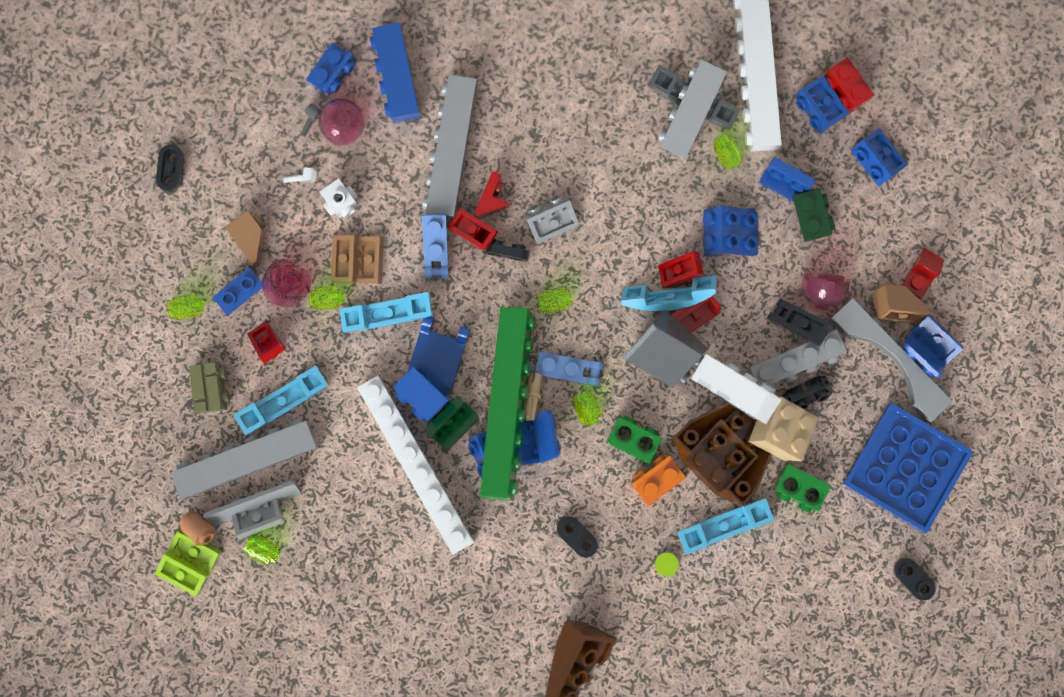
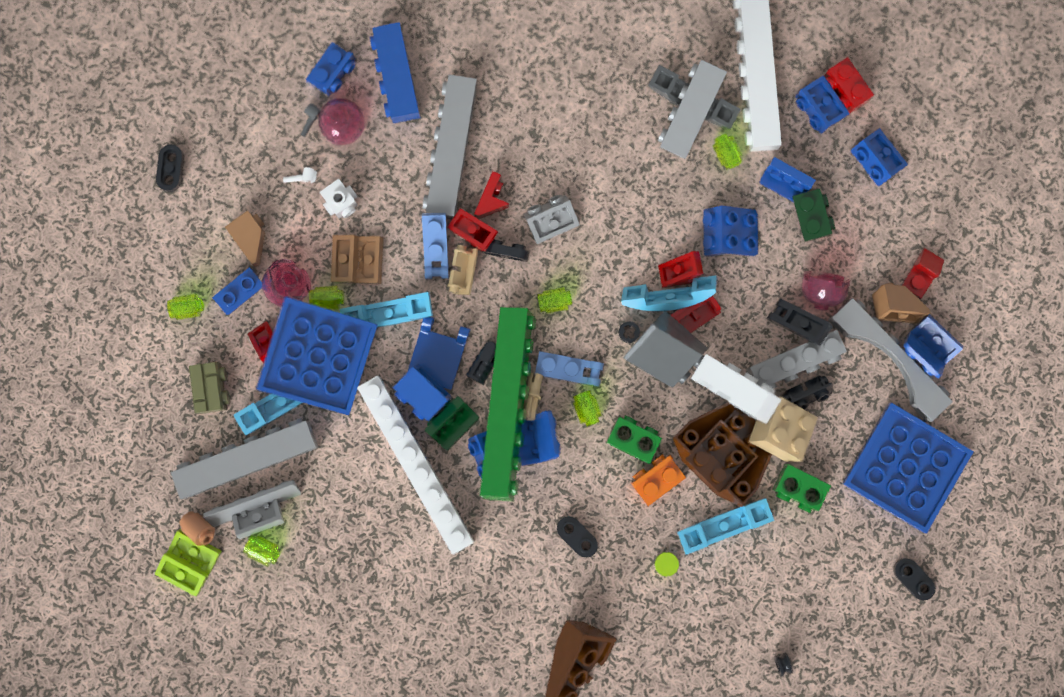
(316, 356): none -> blue plate
(462, 280): none -> tan hinge
(483, 363): none -> black hinge
(636, 333): none -> black bush
(783, 664): none -> black bush

